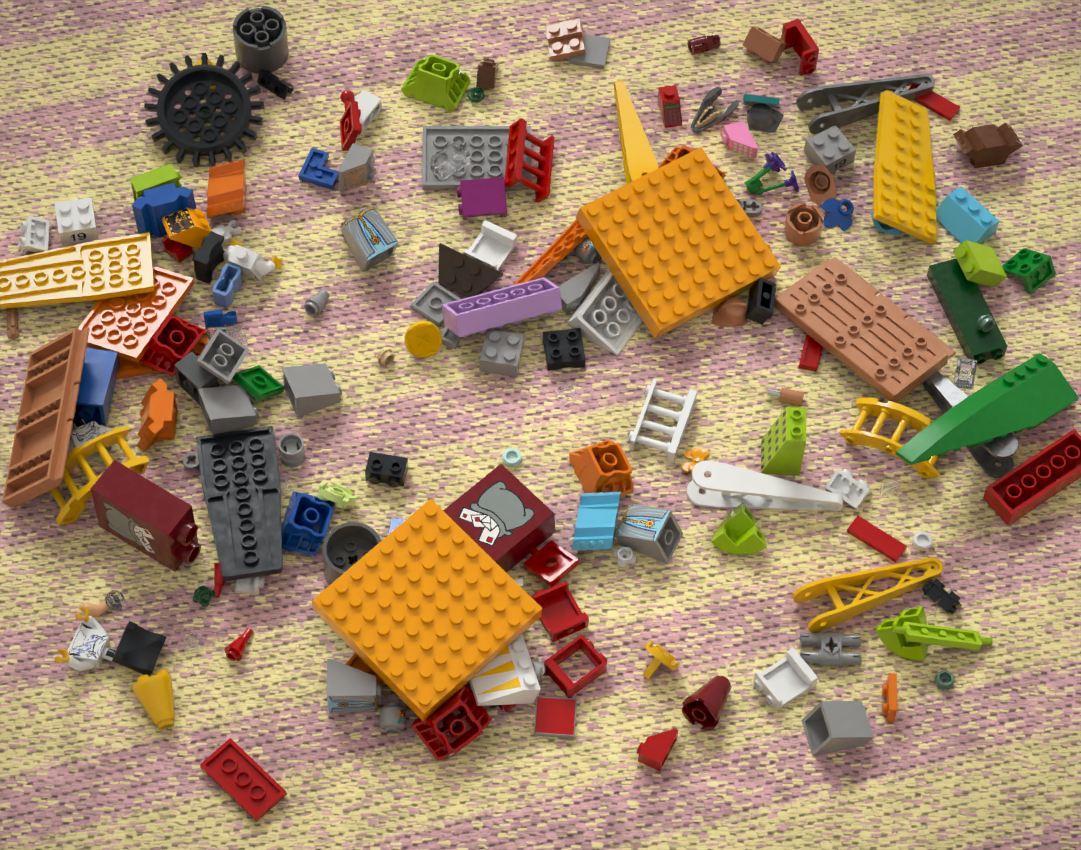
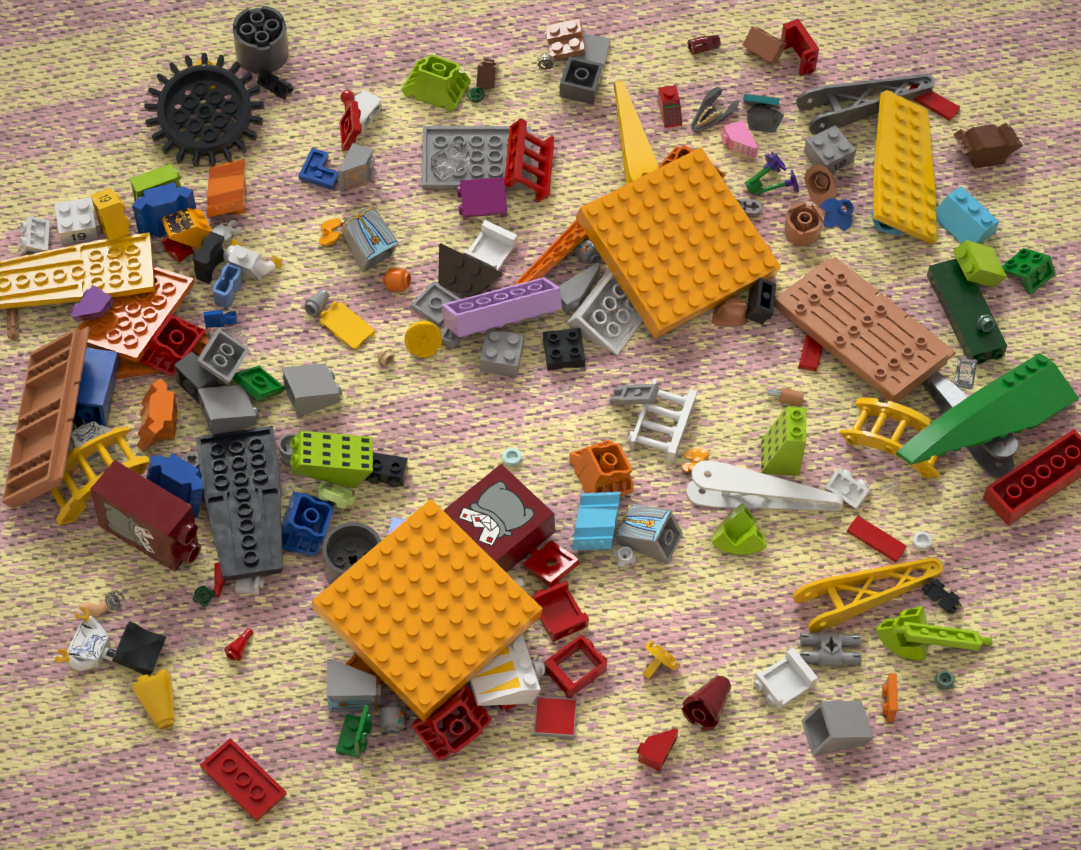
(92, 306): none -> medium lavender slope
(111, 214): none -> yellow brick
(177, 478): none -> blue slope
(329, 236): none -> light orange piece
(332, 457): none -> lime slope
(346, 325): none -> yellow piece
(354, 733): none -> green bracket
(397, 279): none -> orange head
(545, 62): none -> tile
(581, 80): none -> dark grey brick
(634, 394): none -> light grey hinge

